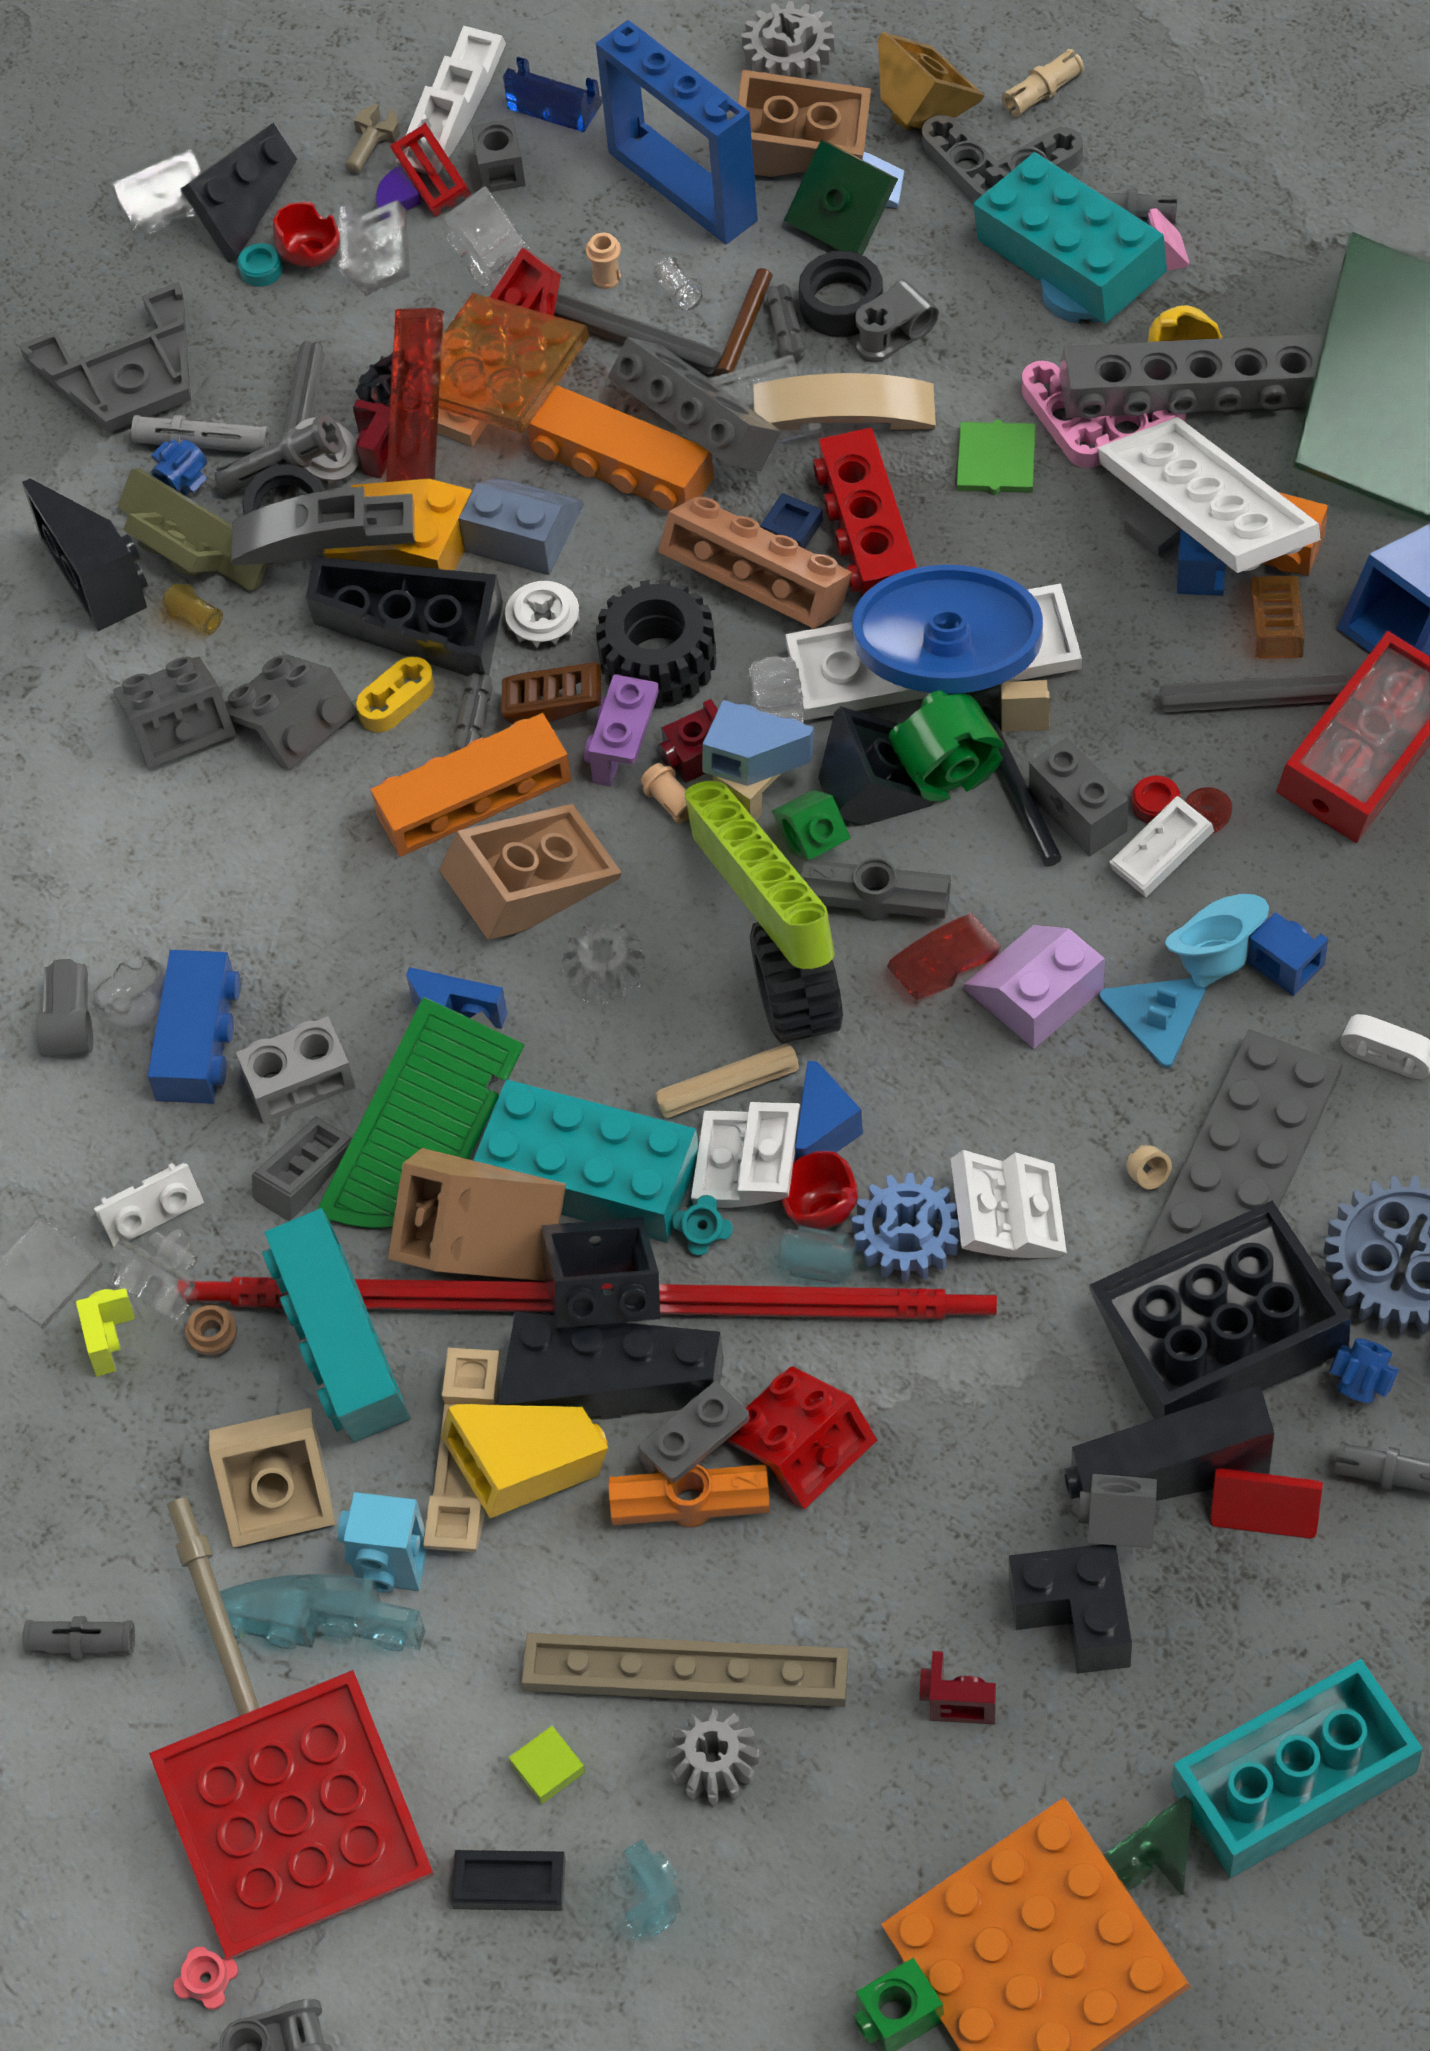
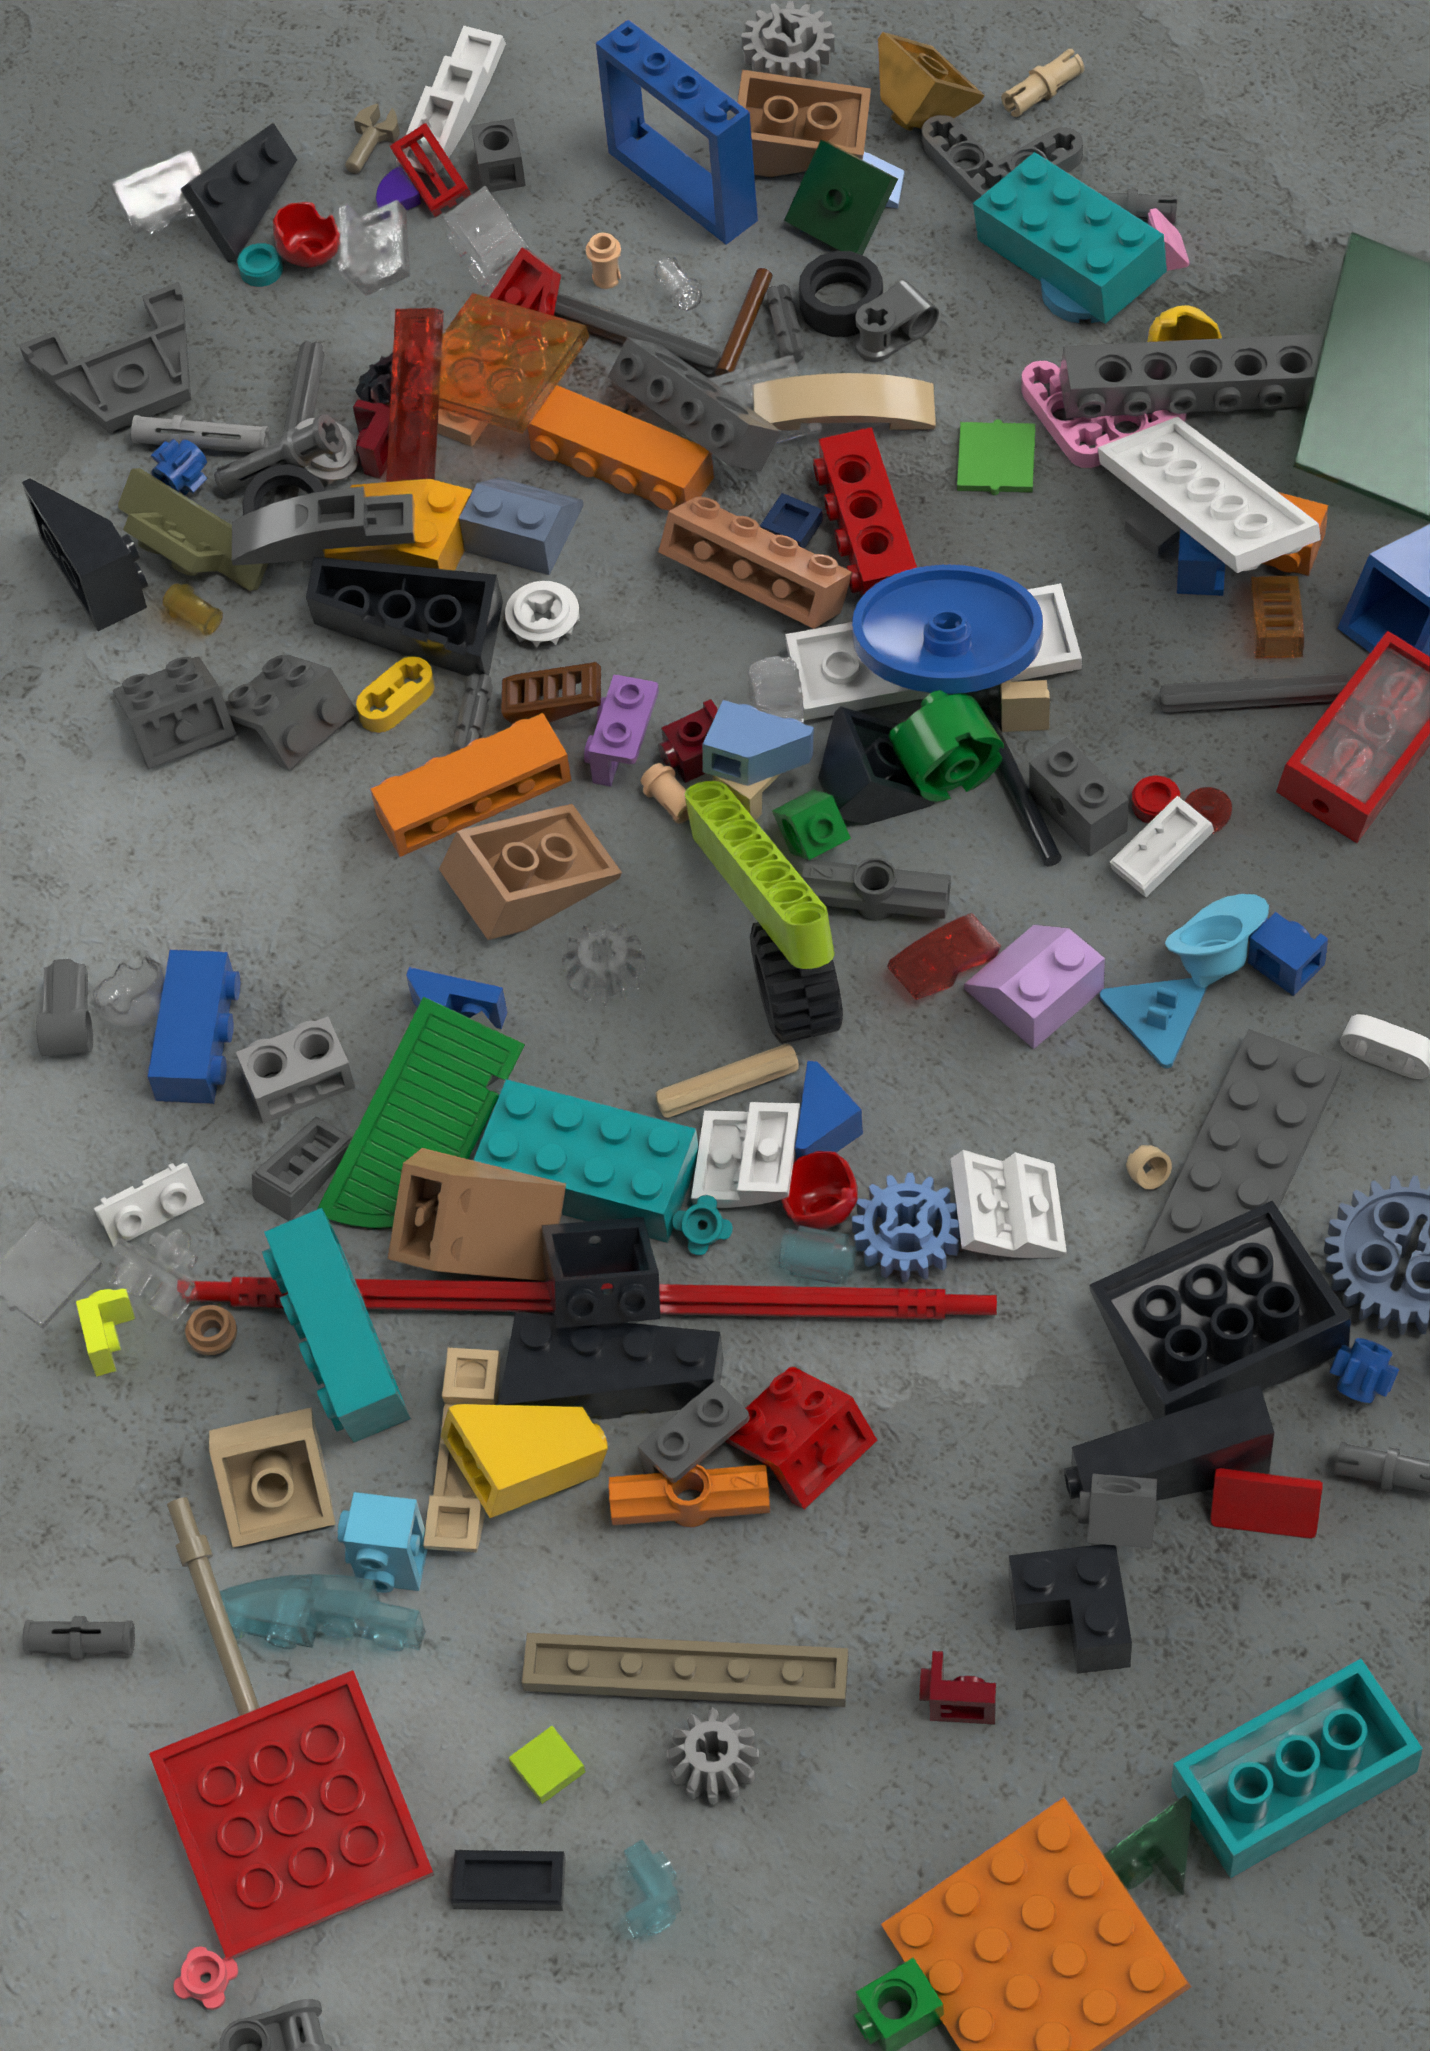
(550, 98): clear blue hinge -> none
(658, 613): black tyre -> none

